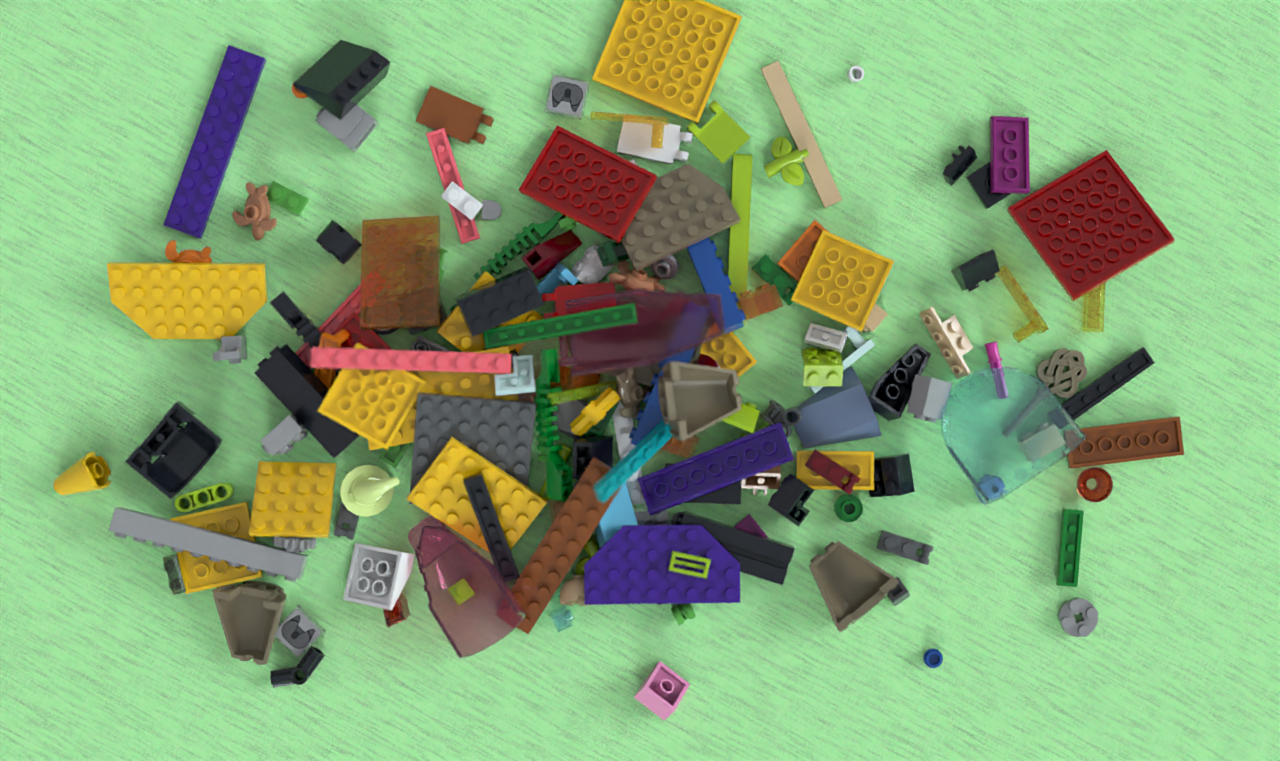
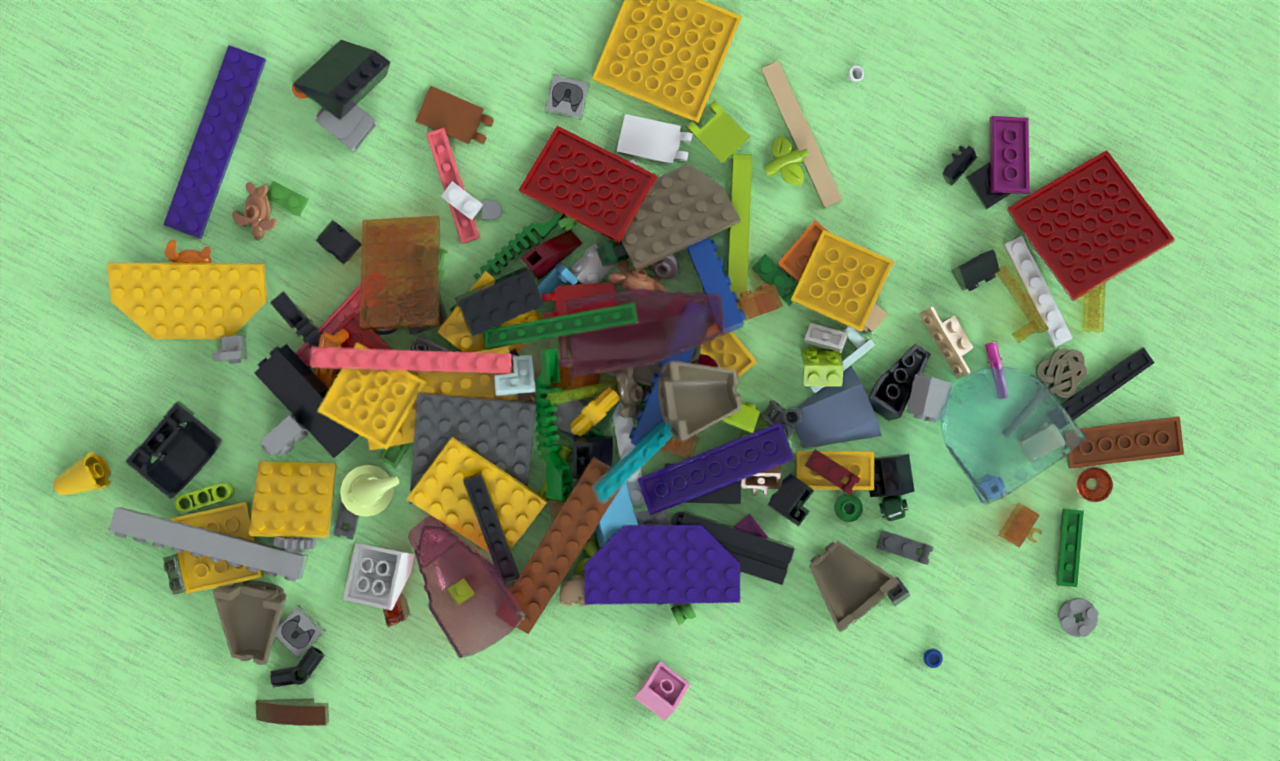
(293, 712): none -> reddish brown slope
(562, 618): clear light blue plate -> none
(657, 128): clear yellow piece -> none
(688, 572): lime tile -> none
(893, 508): none -> dark green head
(1020, 526): none -> clear orange brick
(1037, 290): none -> white plate

